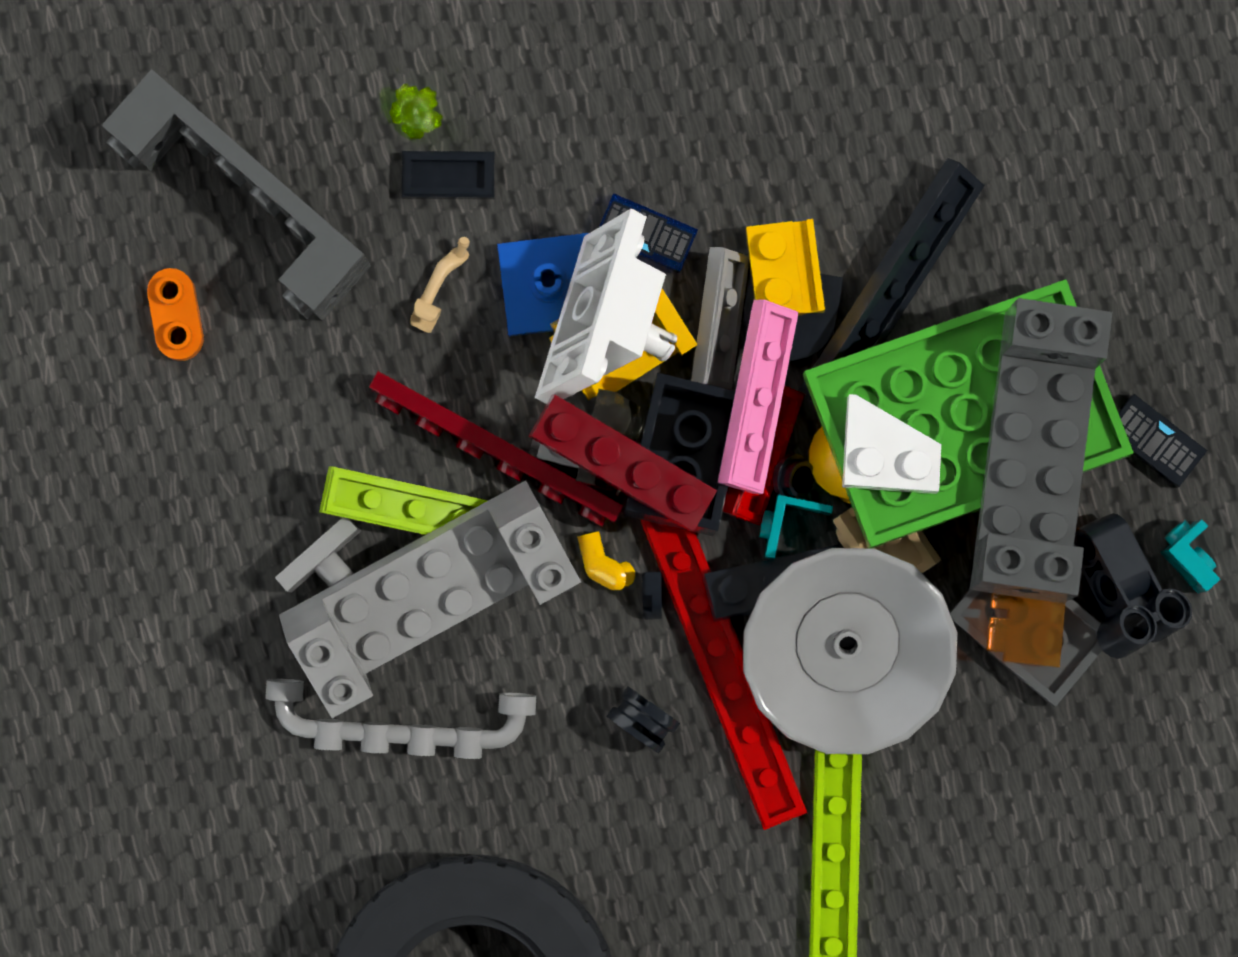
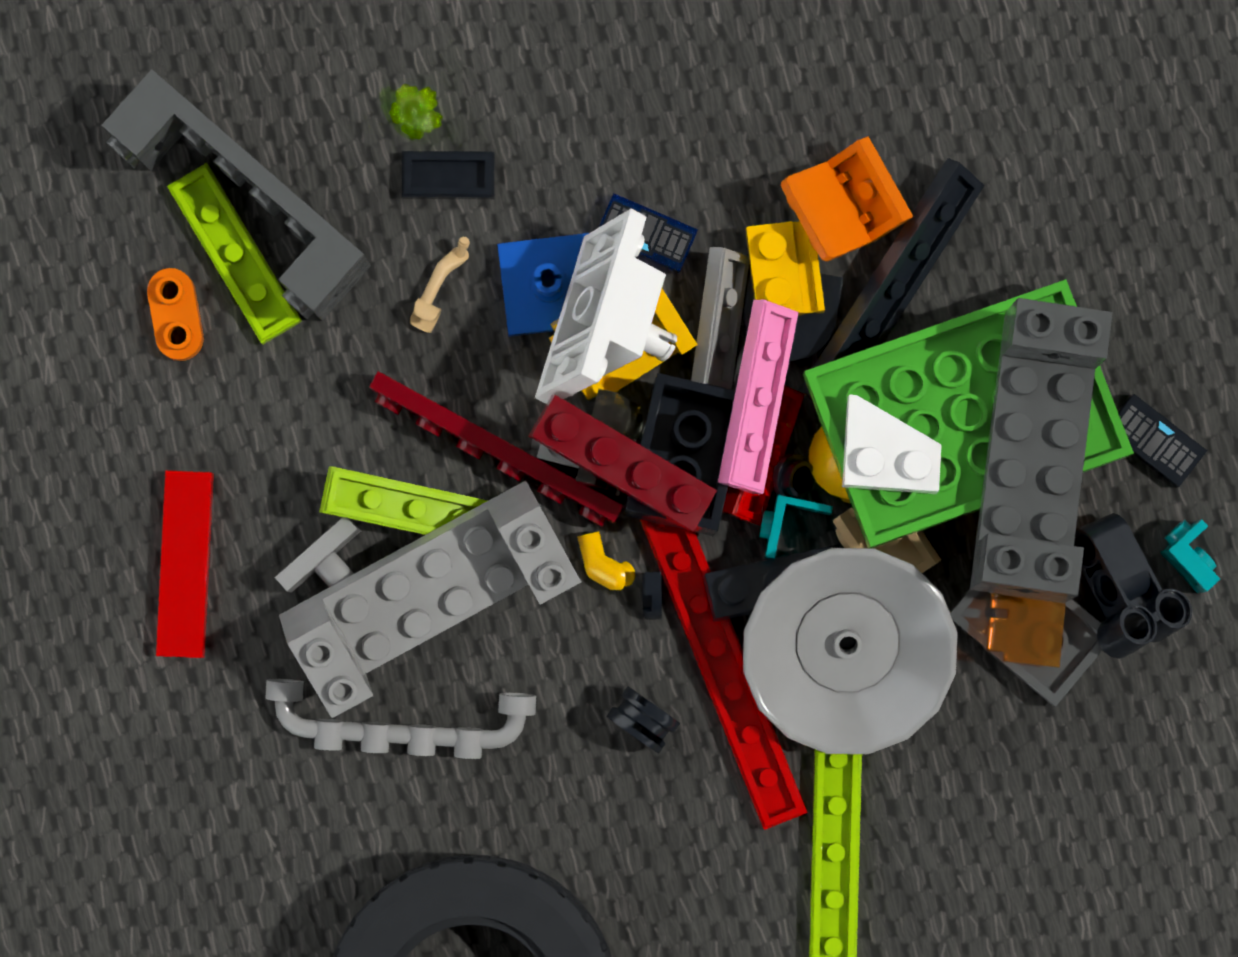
(184, 564): none -> red tile
(234, 253): none -> lime tile
(846, 201): none -> orange bracket

